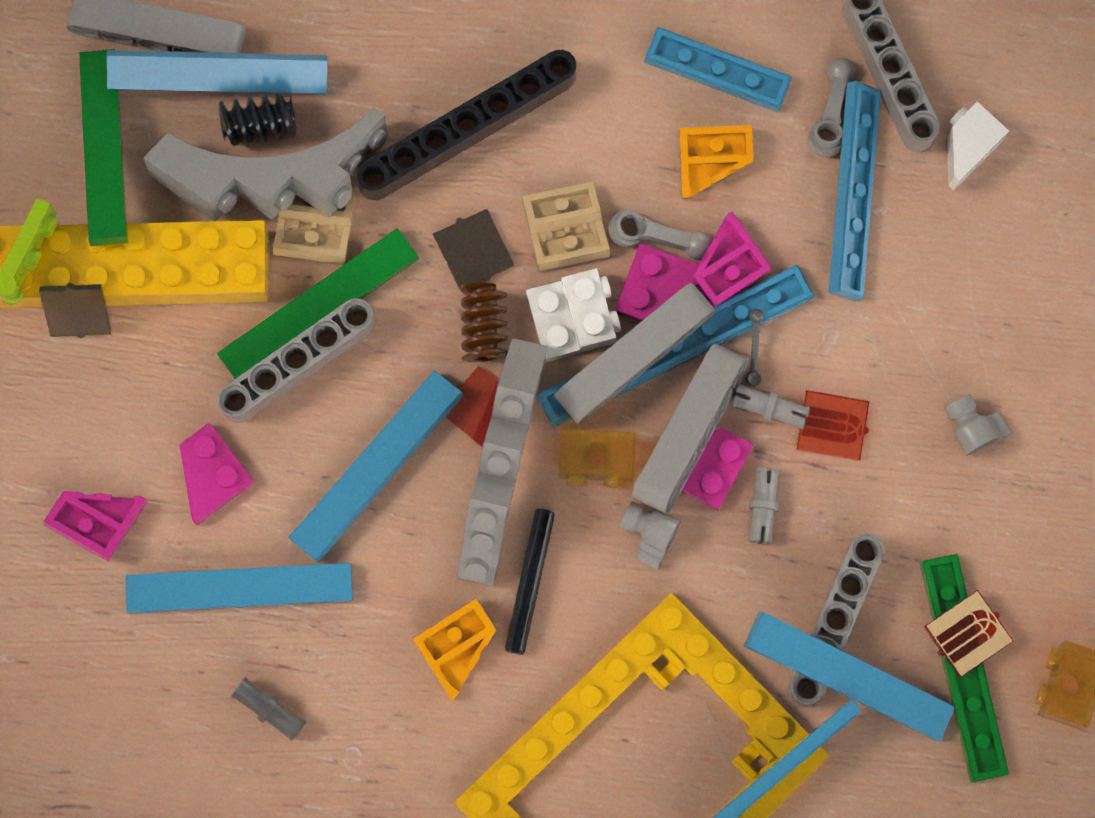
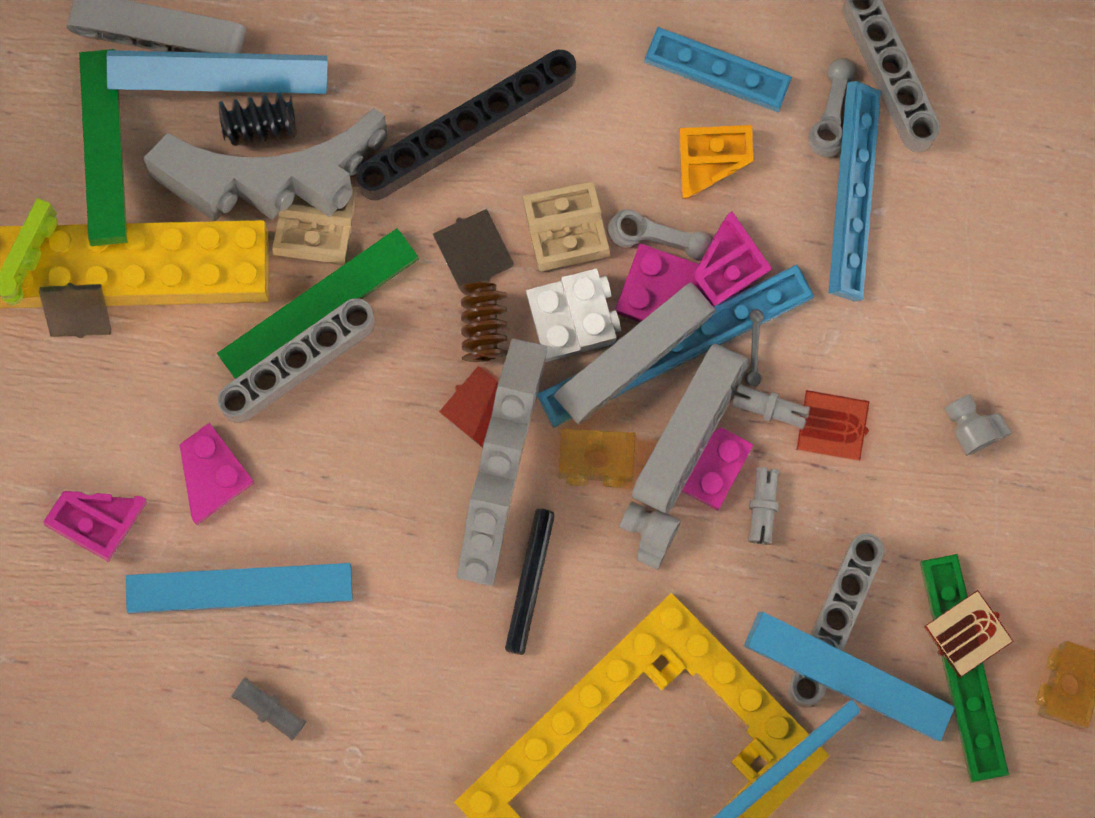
(376, 466): dark azure tile -> none
(456, 644): light orange wing -> none
(970, 141): white slope -> none

